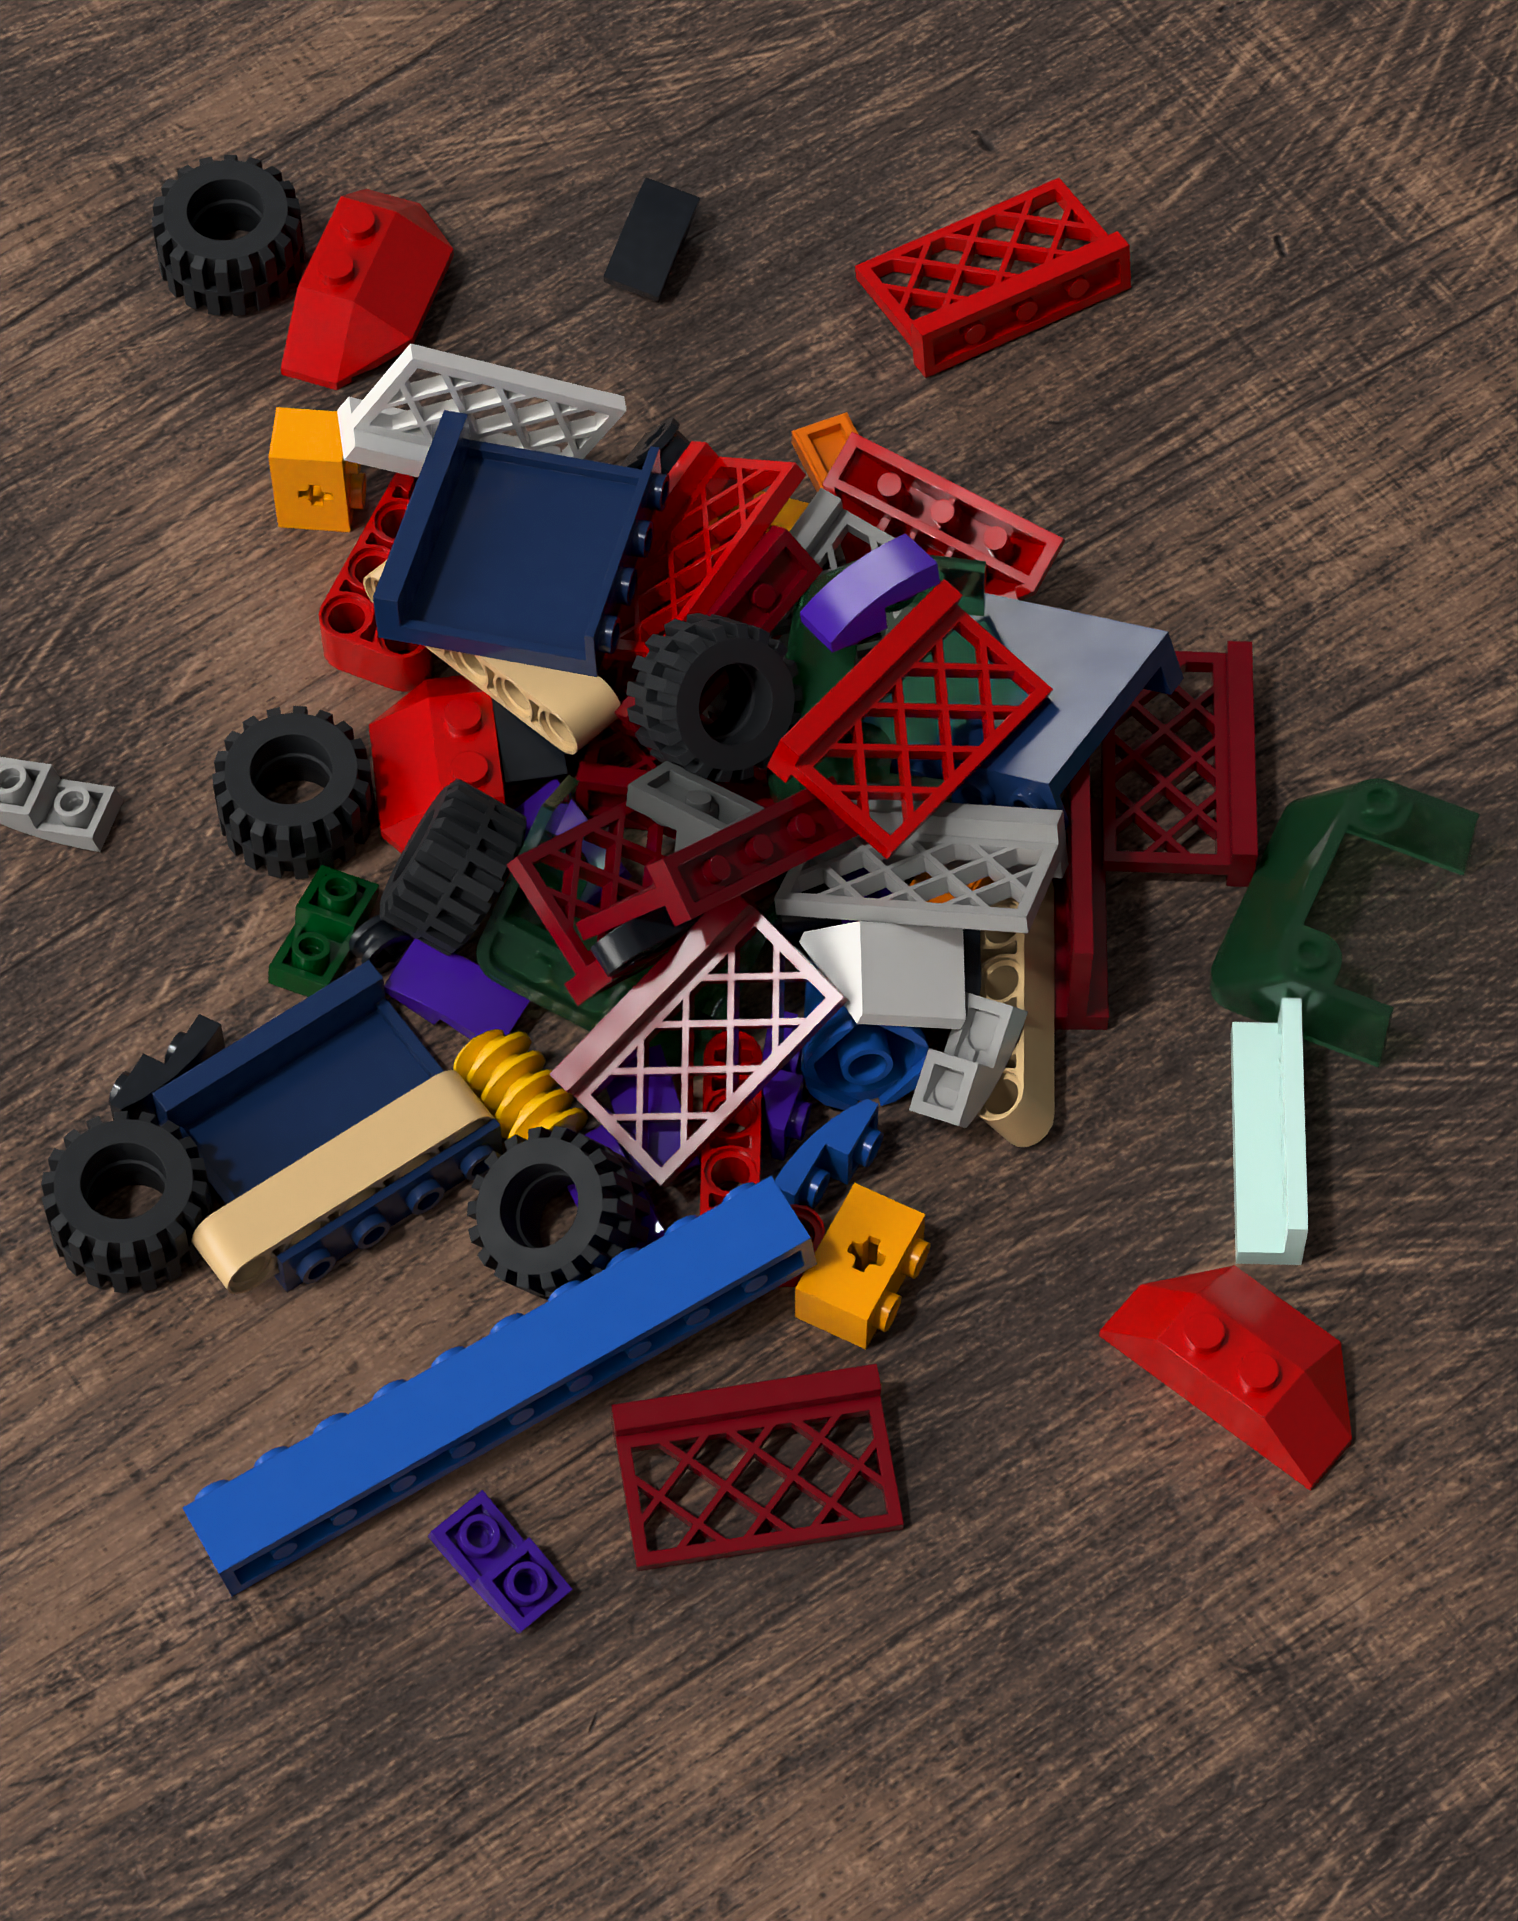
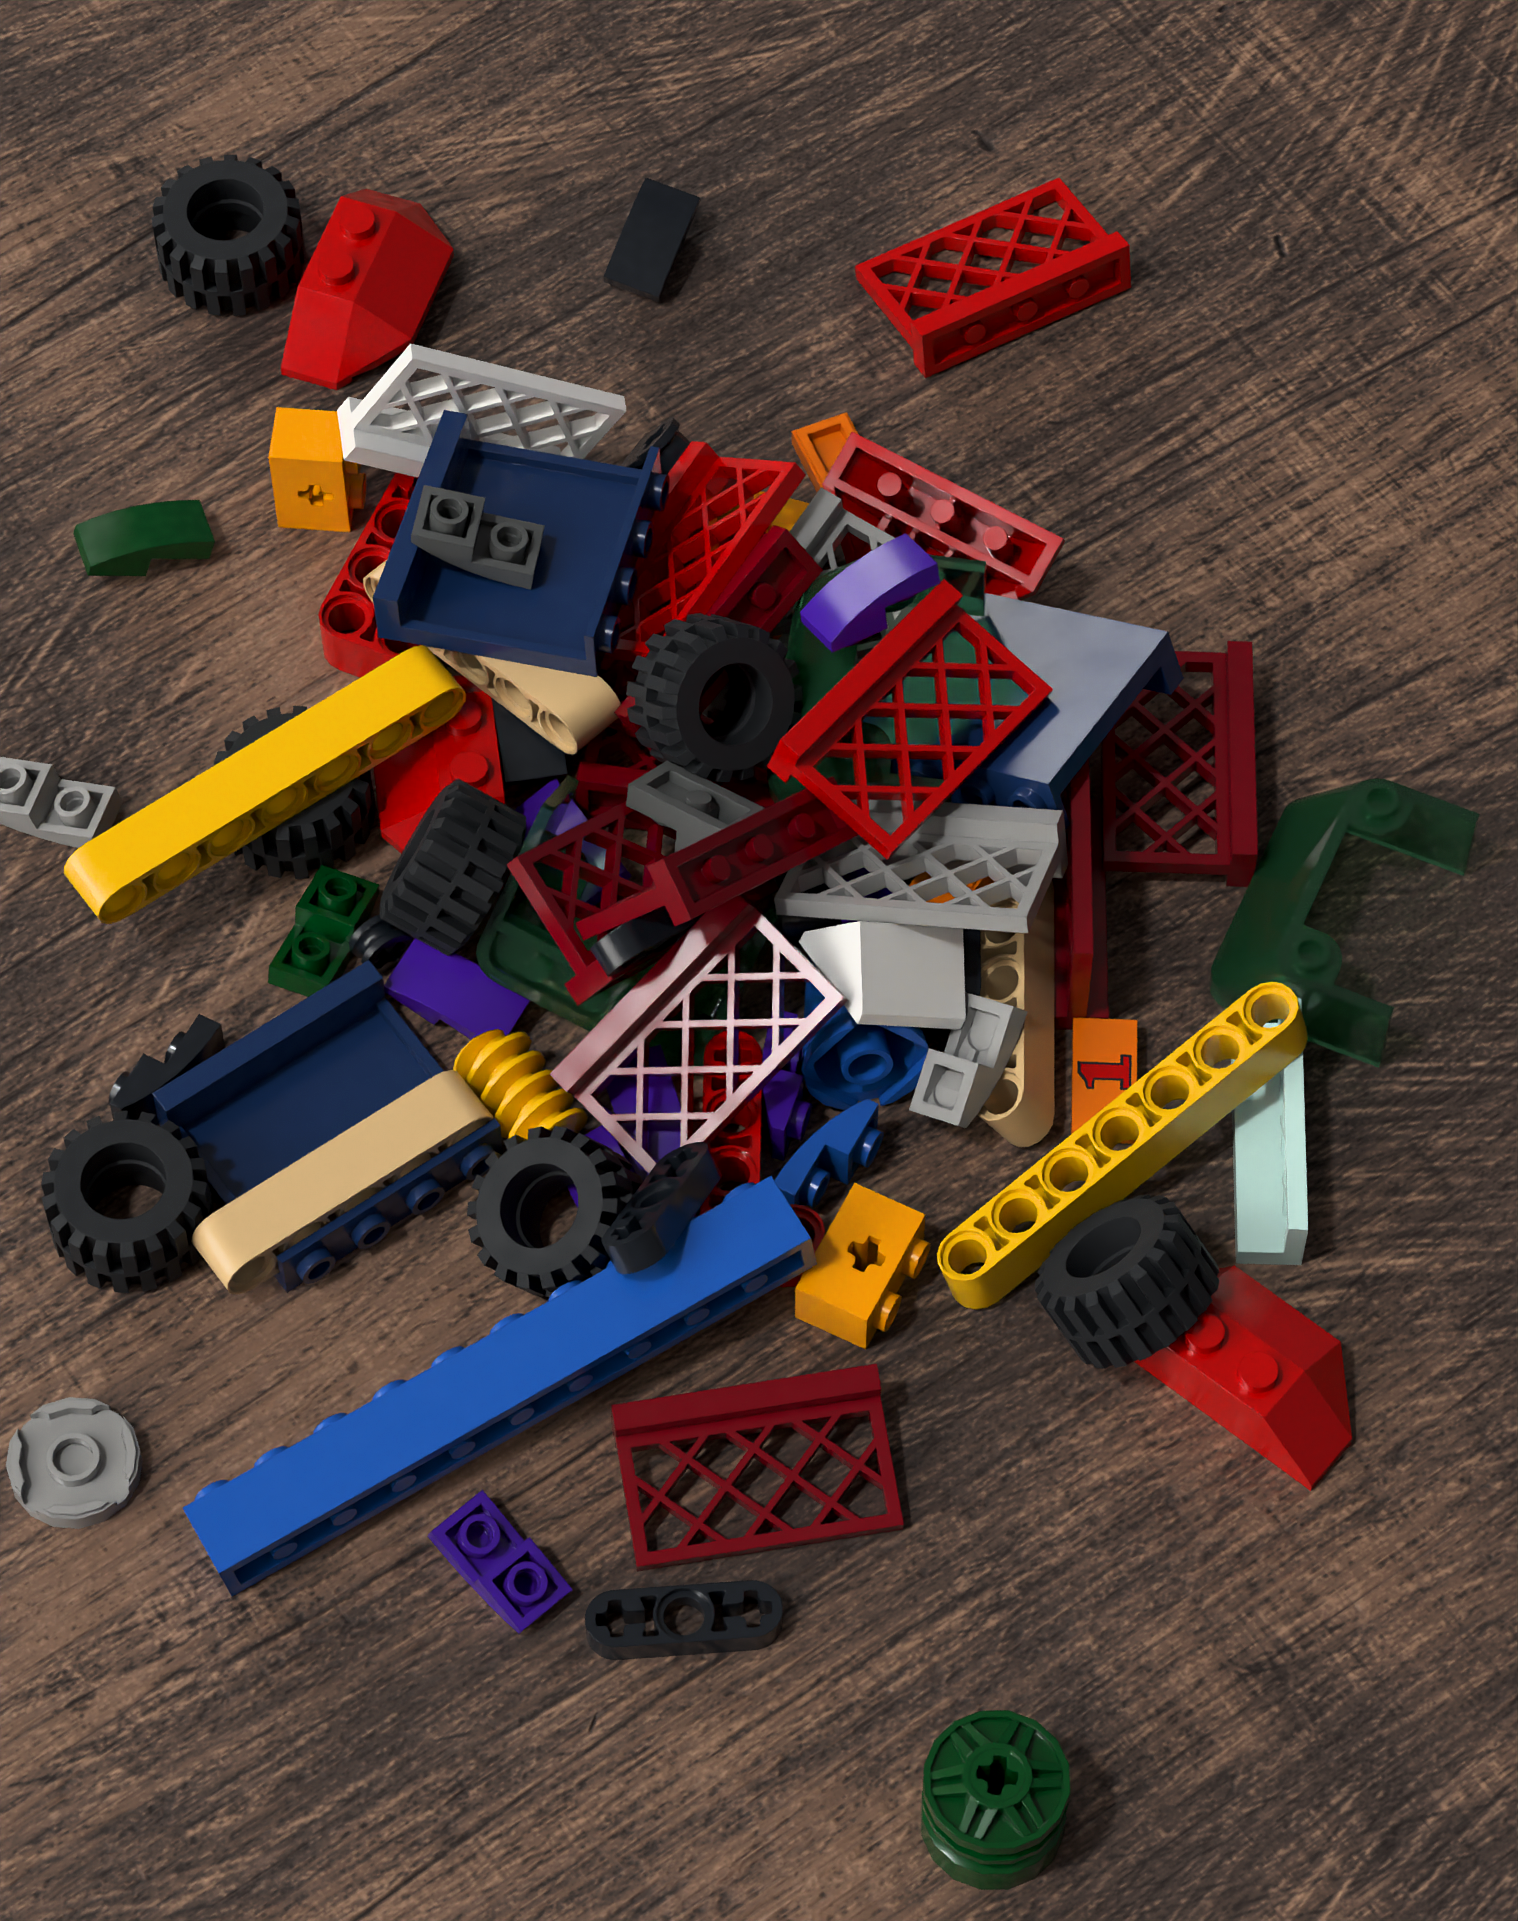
(74, 1463): none -> light grey tile
(130, 537): none -> dark green slope
(264, 784): none -> yellow beam
(483, 543): none -> dark grey slope
(661, 1208): none -> black beam
(662, 1599): none -> black beam
(986, 1836): none -> dark green wheel
(1101, 1065): none -> orange tile
(1127, 1281): none -> black tyre
(1131, 1116): none -> yellow beam

